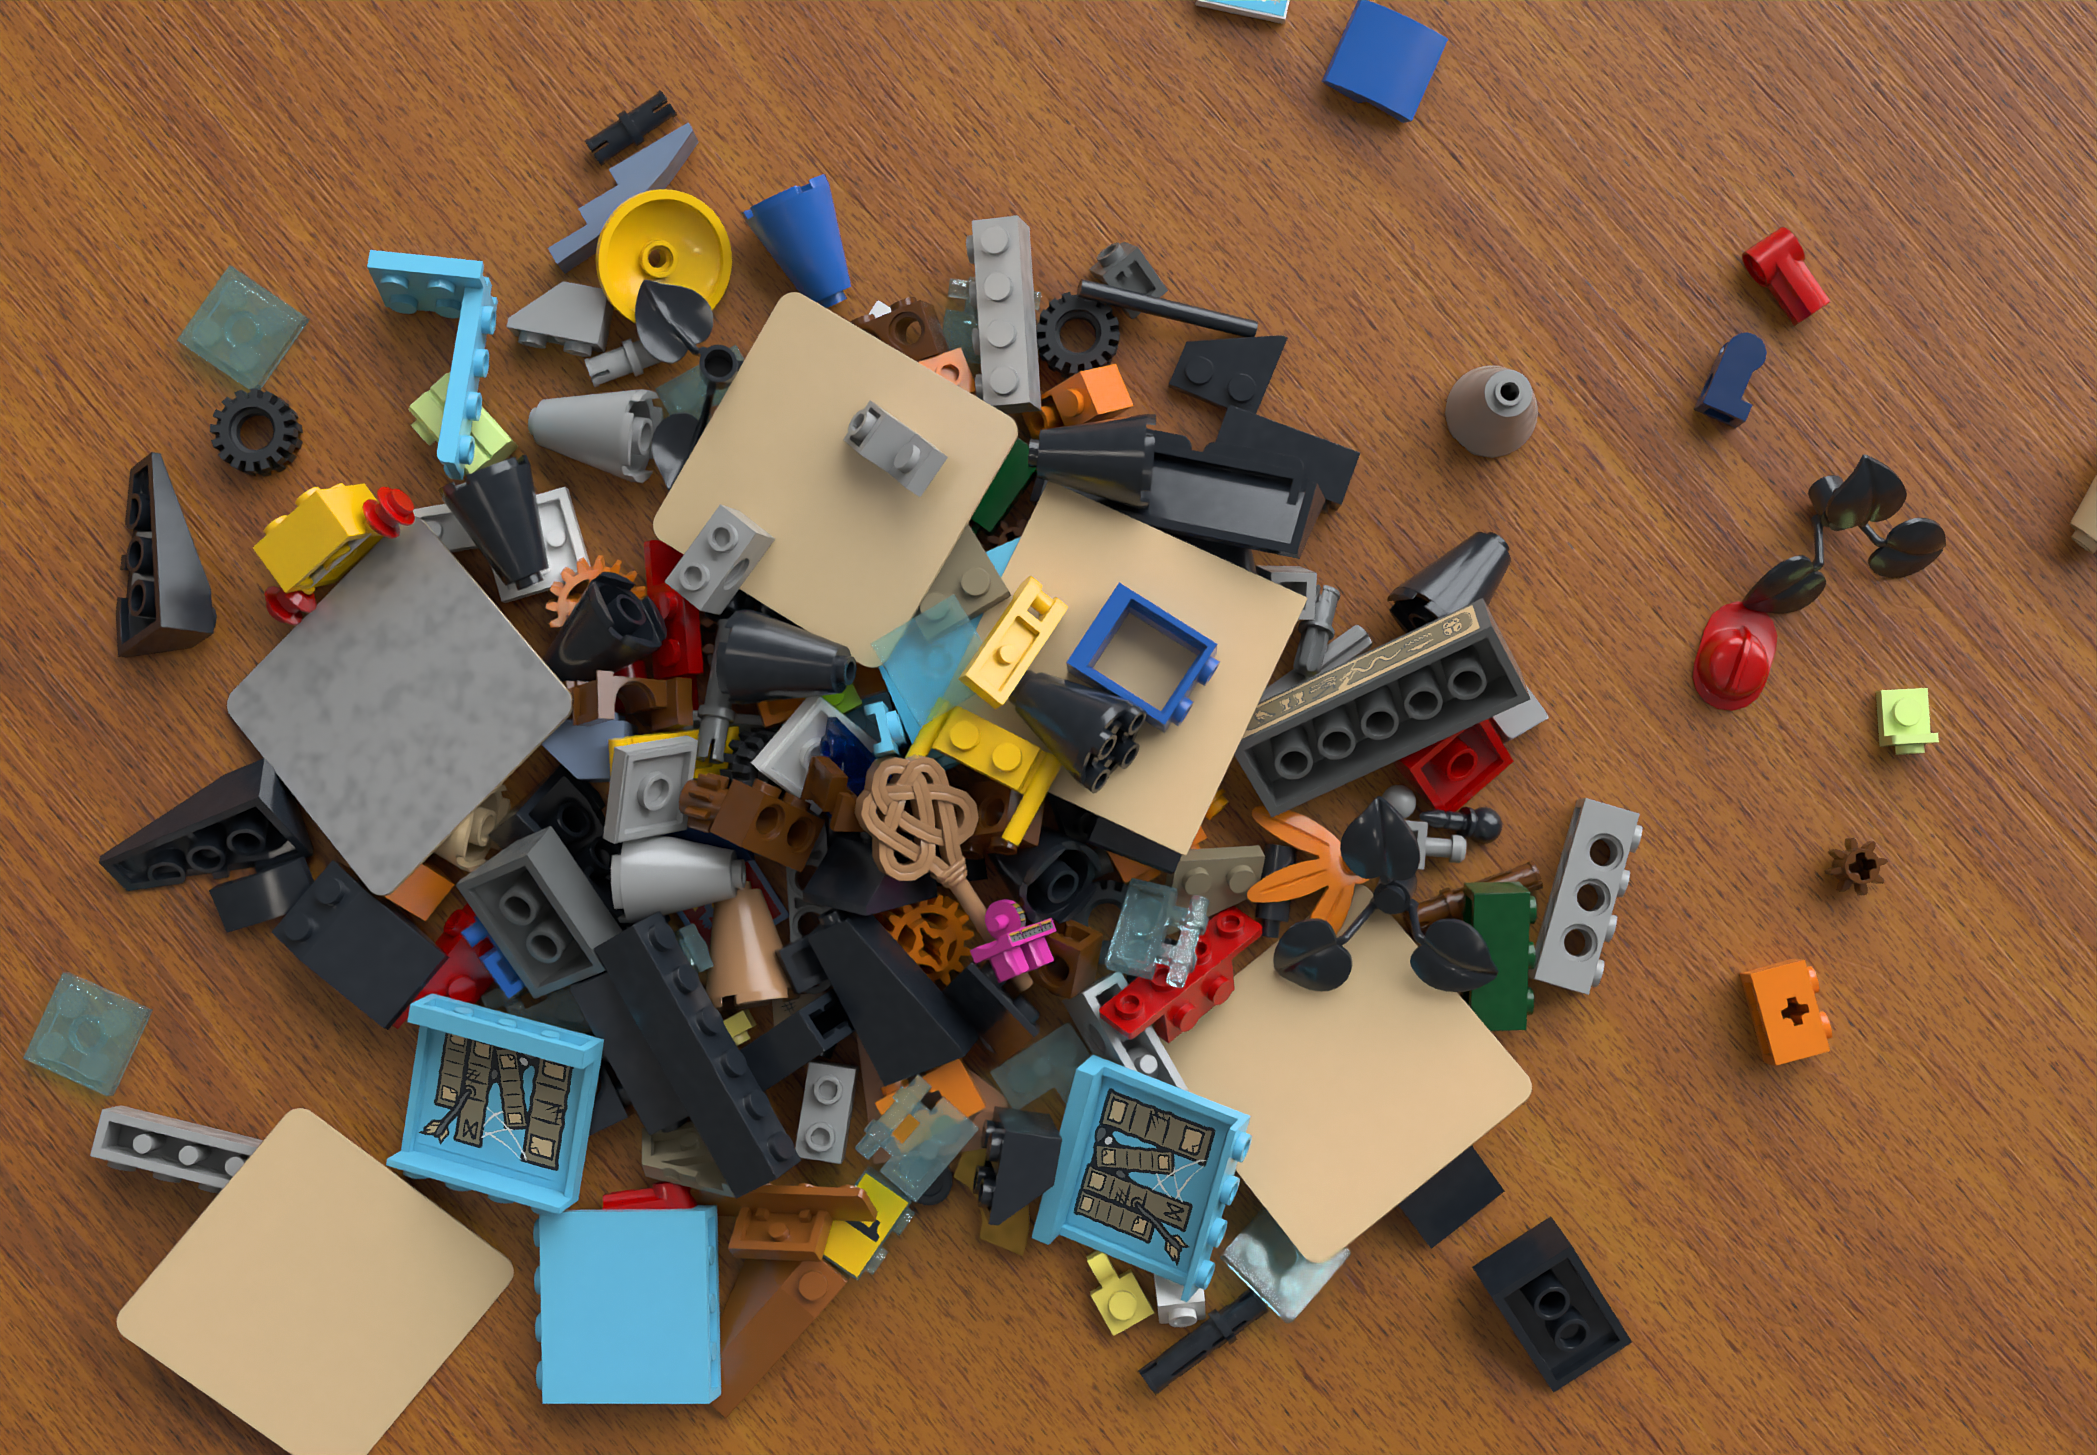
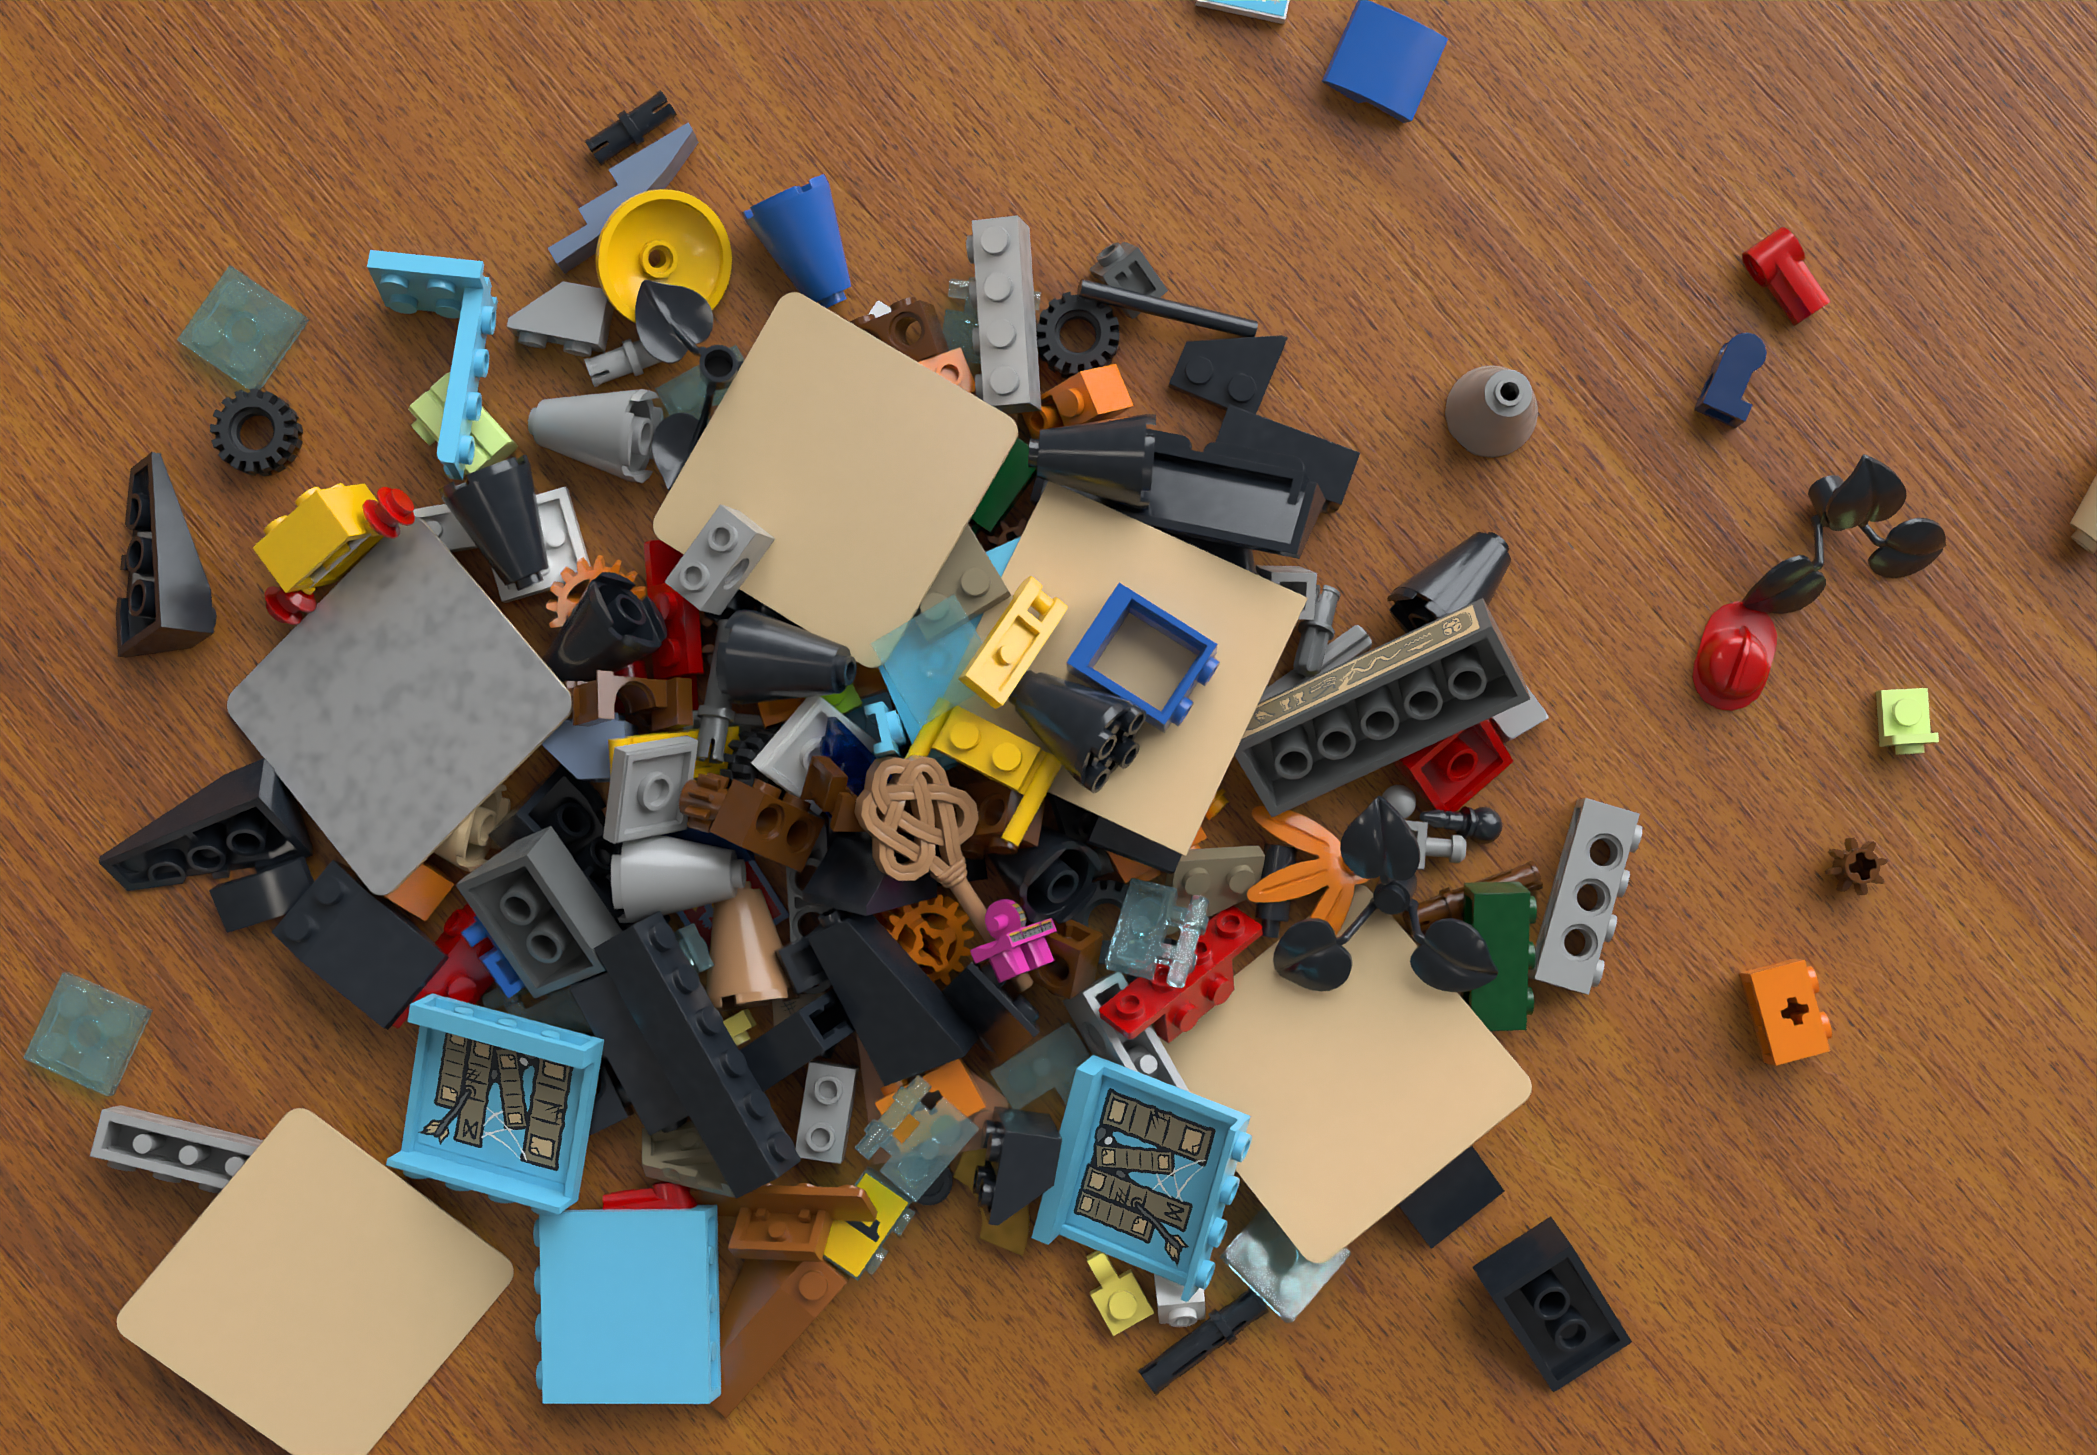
(894, 448): light grey slope -> none

